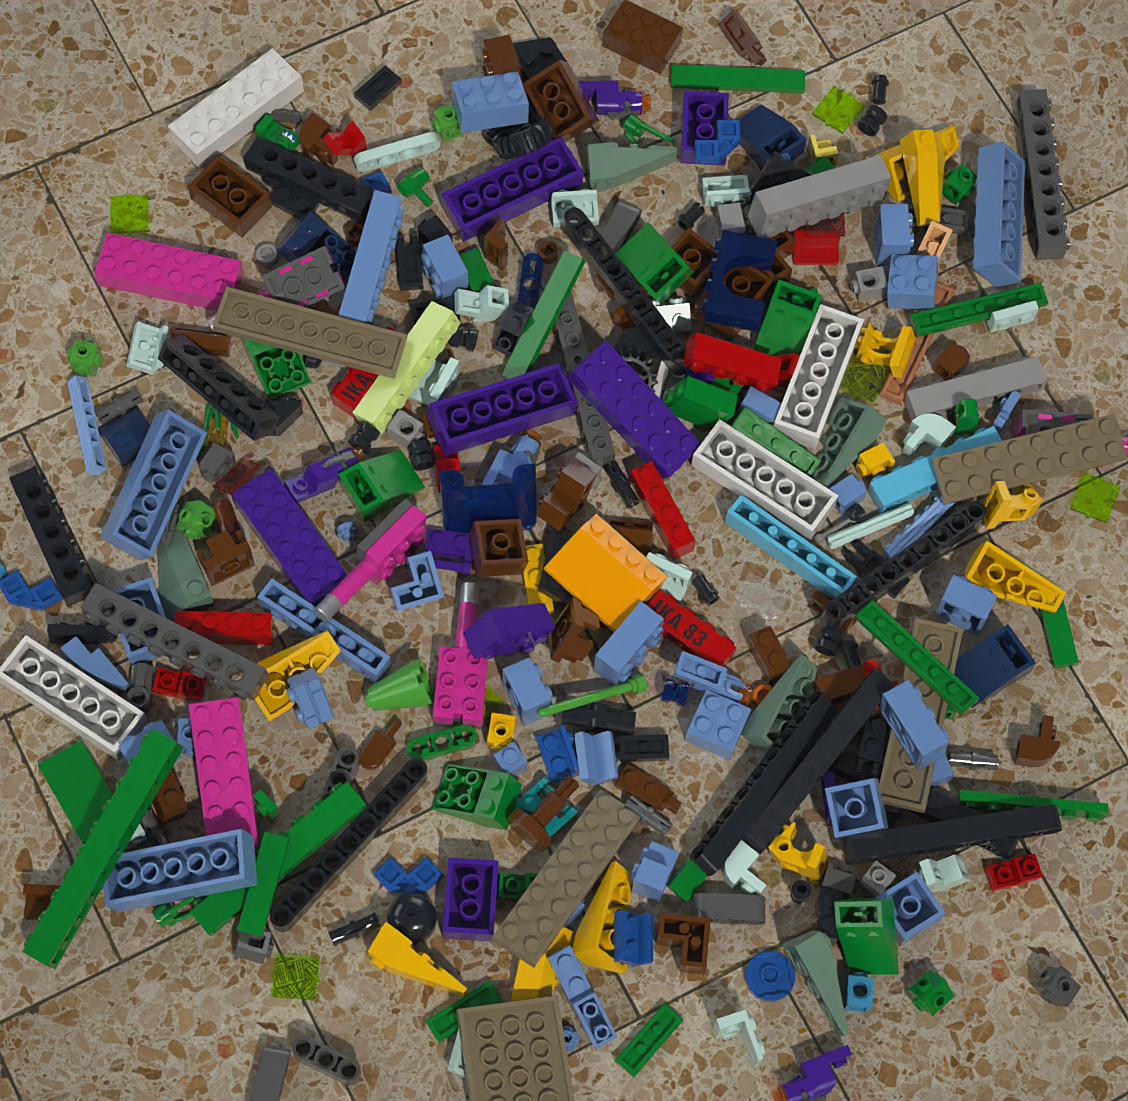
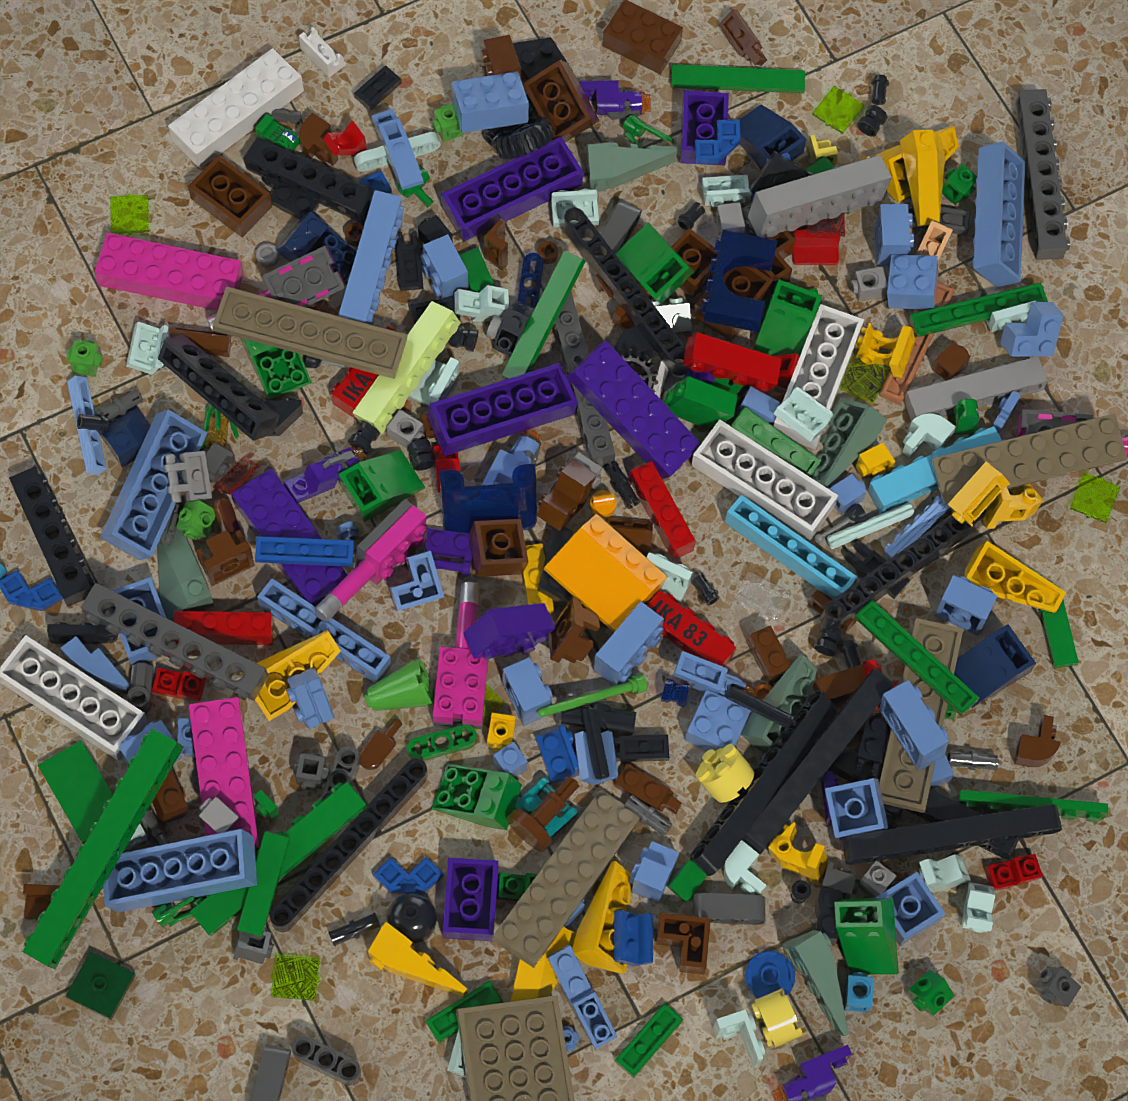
(89, 422): none -> black pin
(100, 985): none -> dark green plate
(194, 474): none -> light grey plate
(218, 815): none -> light grey brick
(304, 551): none -> blue plate
(311, 763): none -> dark grey brick
(321, 53): none -> white hinge
(398, 149): none -> medium blue slope
(494, 327): none -> light grey tile
(595, 743): none -> black axle
(603, 503): none -> light orange piece
(724, 773): none -> light yellow brick
(760, 707): none -> black axle
(777, 1018): none -> light yellow brick
(804, 414): none -> light aqua bracket
(977, 494): none -> yellow window
(978, 908): none -> light aqua brick
(1035, 336): none -> medium blue brick

